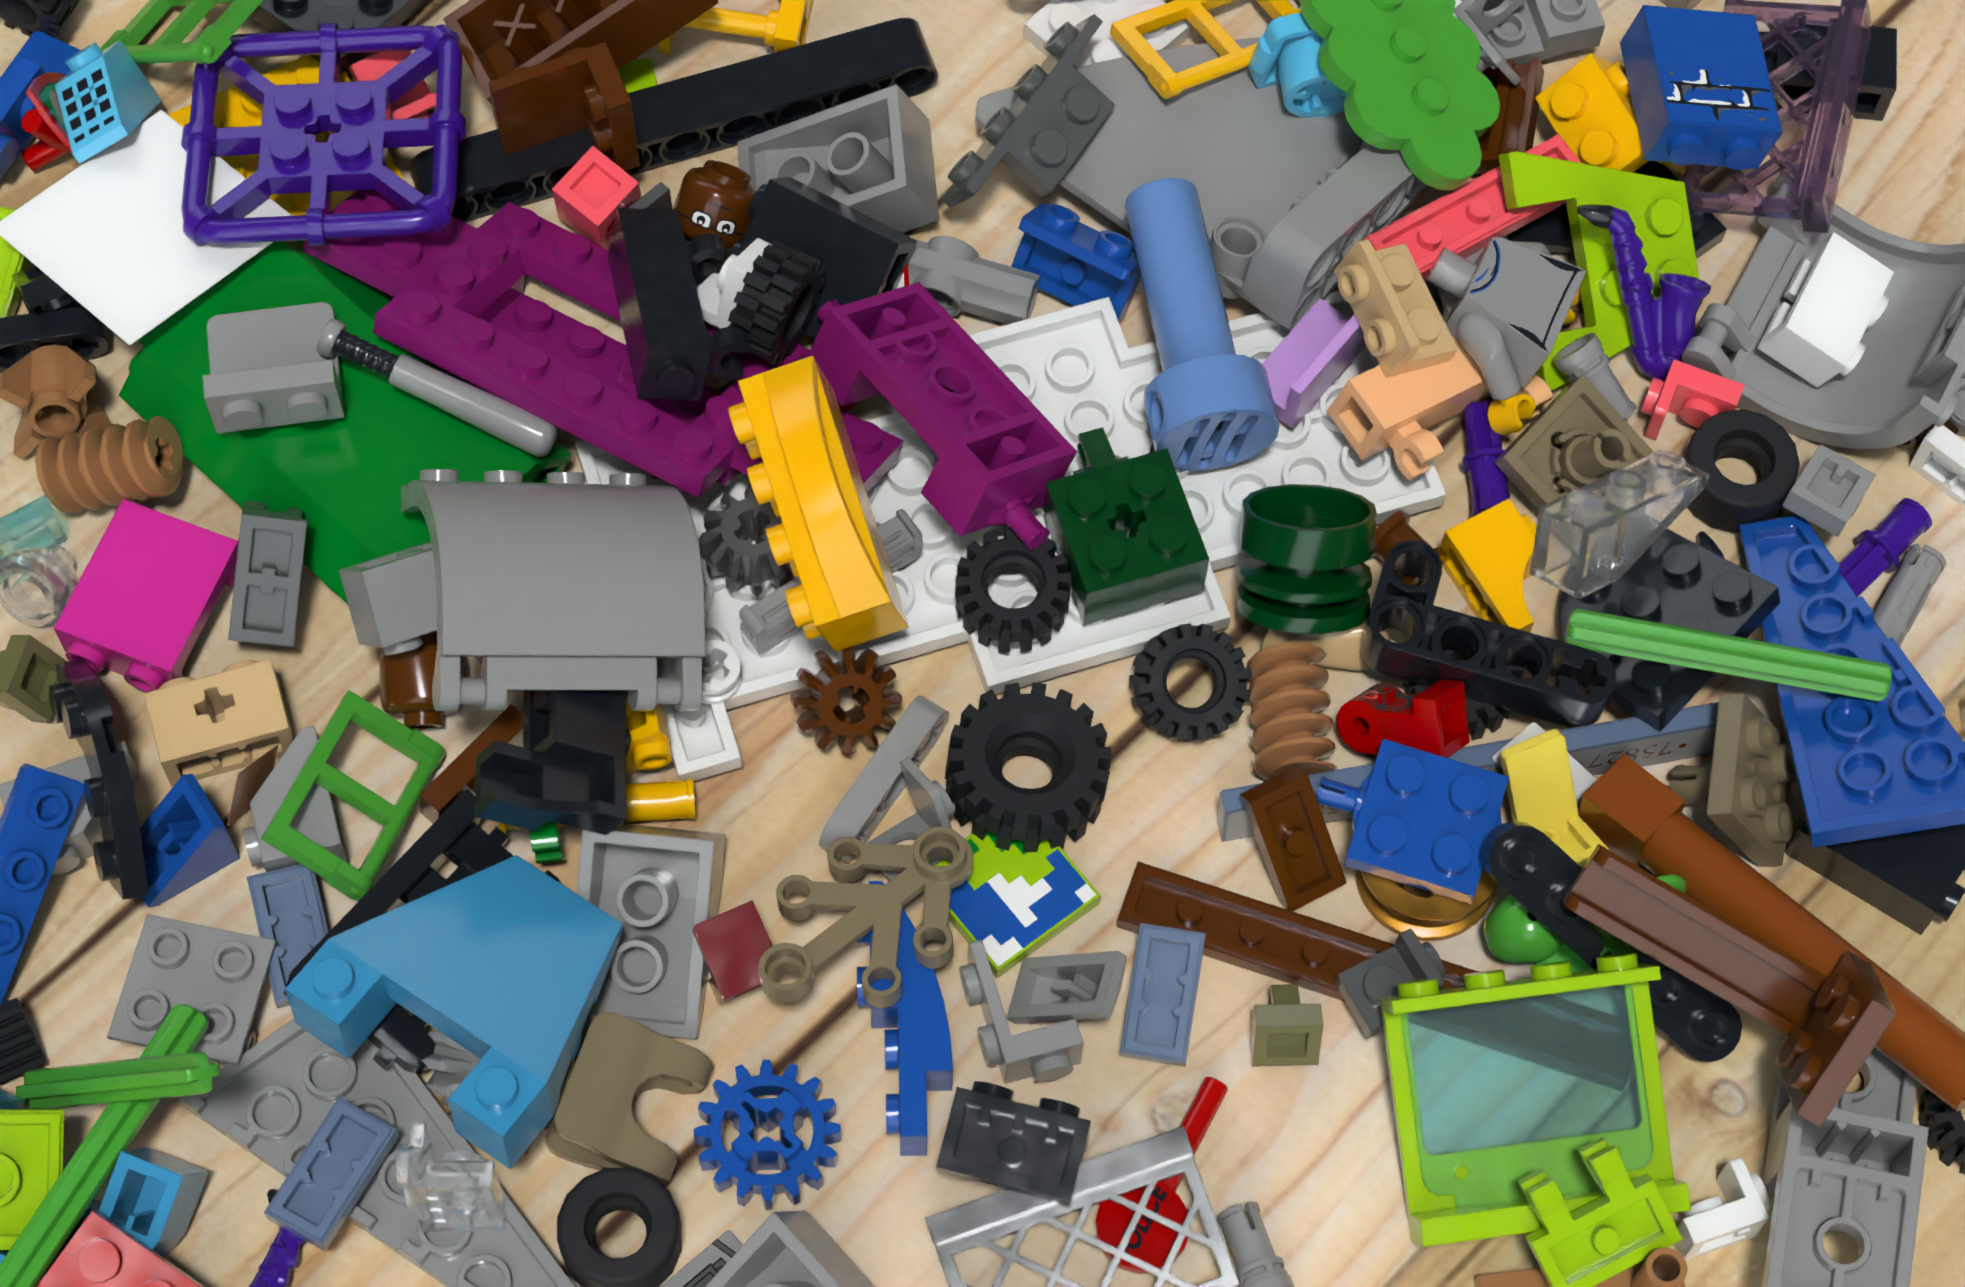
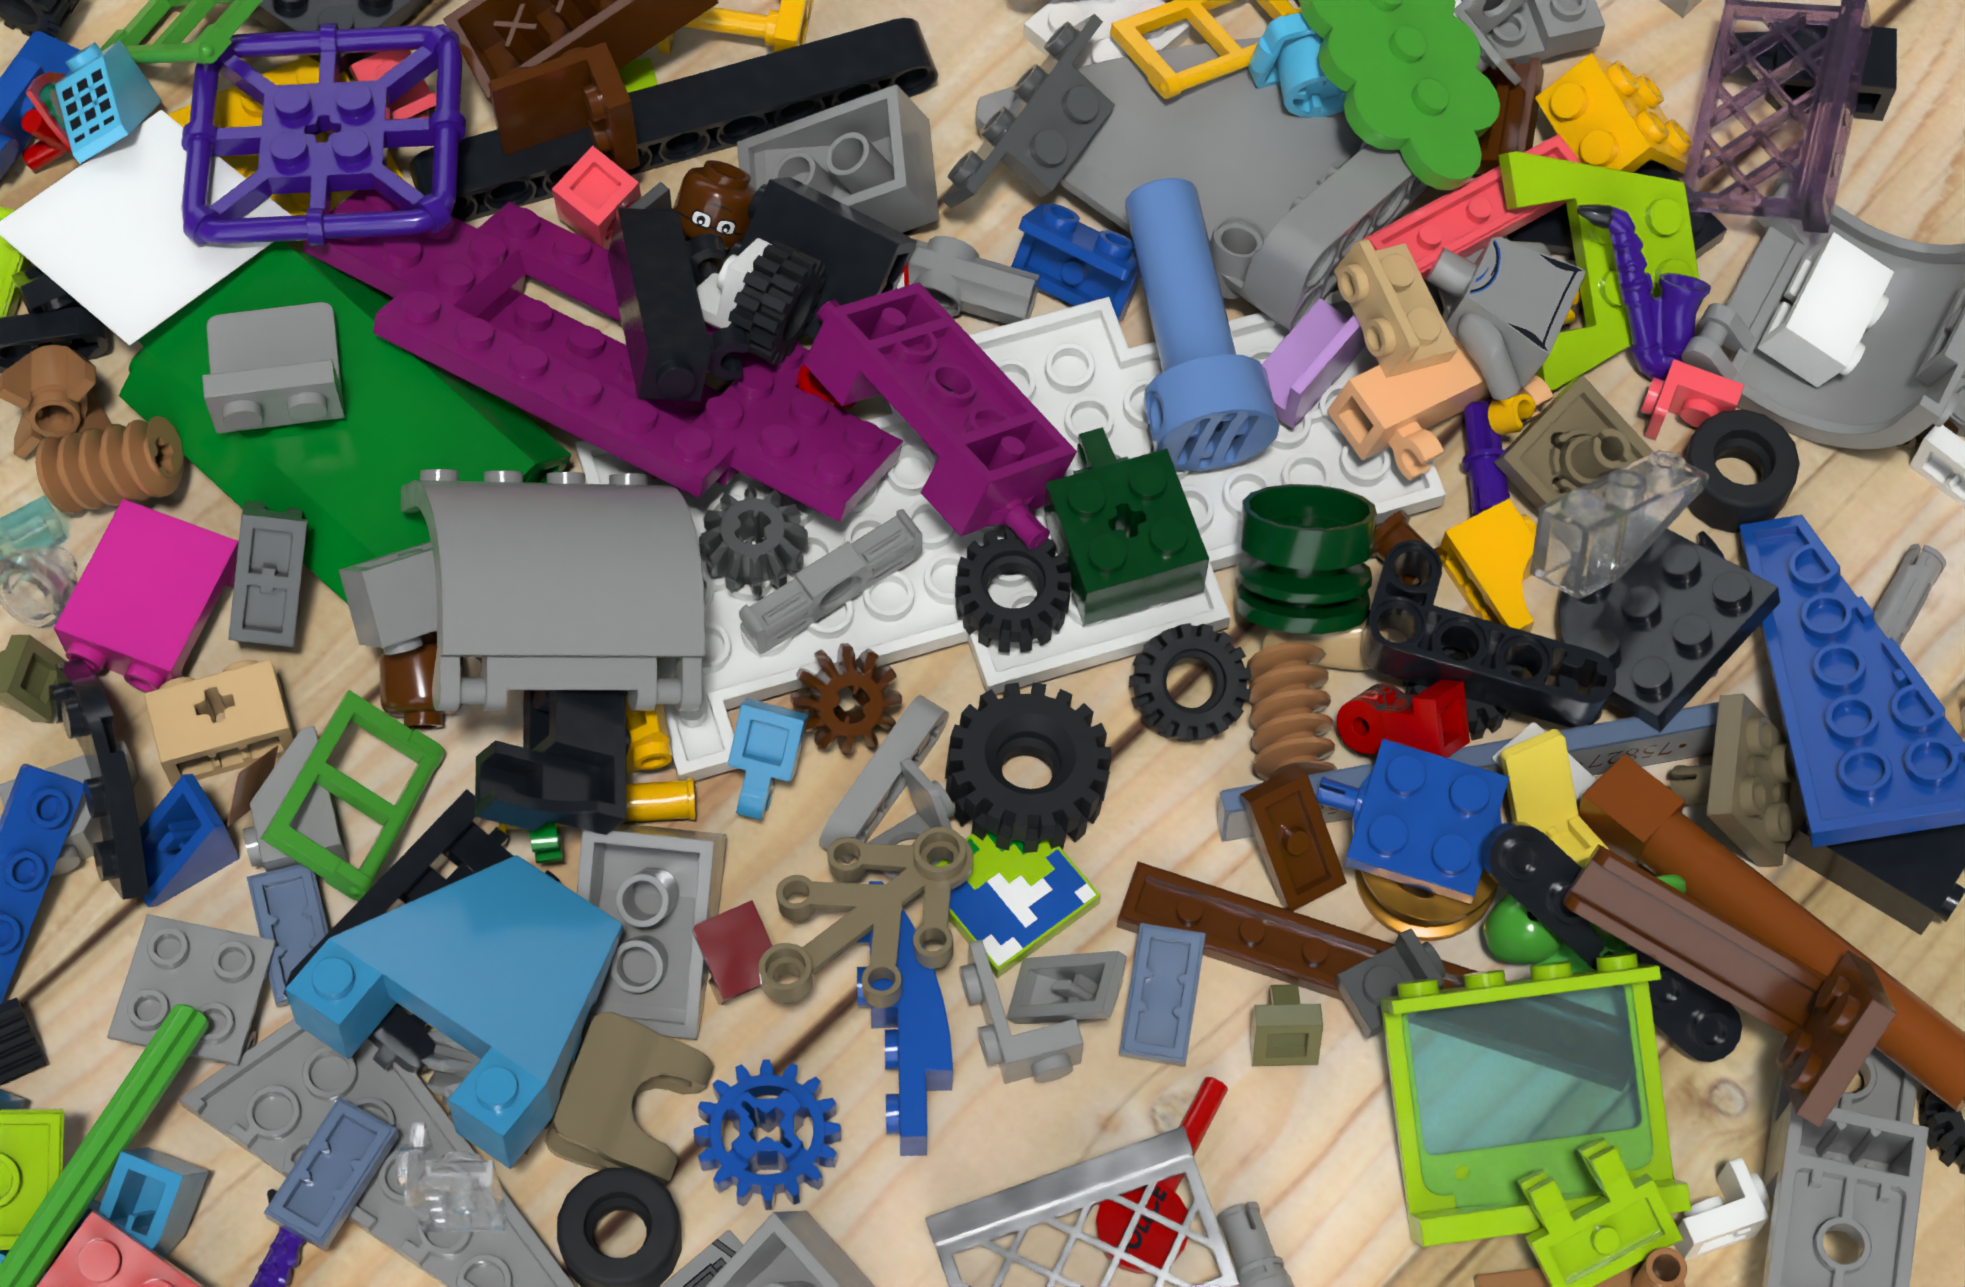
(119, 1081): bright green axle -> none
(443, 391): light grey piece -> none
(462, 771): reddish brown plate -> none
(721, 691): white bush -> none
(768, 748): none -> dark azure plate
(823, 506): yellow piece -> none
(1014, 1142): black bracket -> none
(1587, 358): light grey pin -> none
(1700, 87): blue brick -> none
(1729, 654): bright green axle -> none
(1829, 490): light grey bracket -> none
(1882, 546): dark purple axle -> none

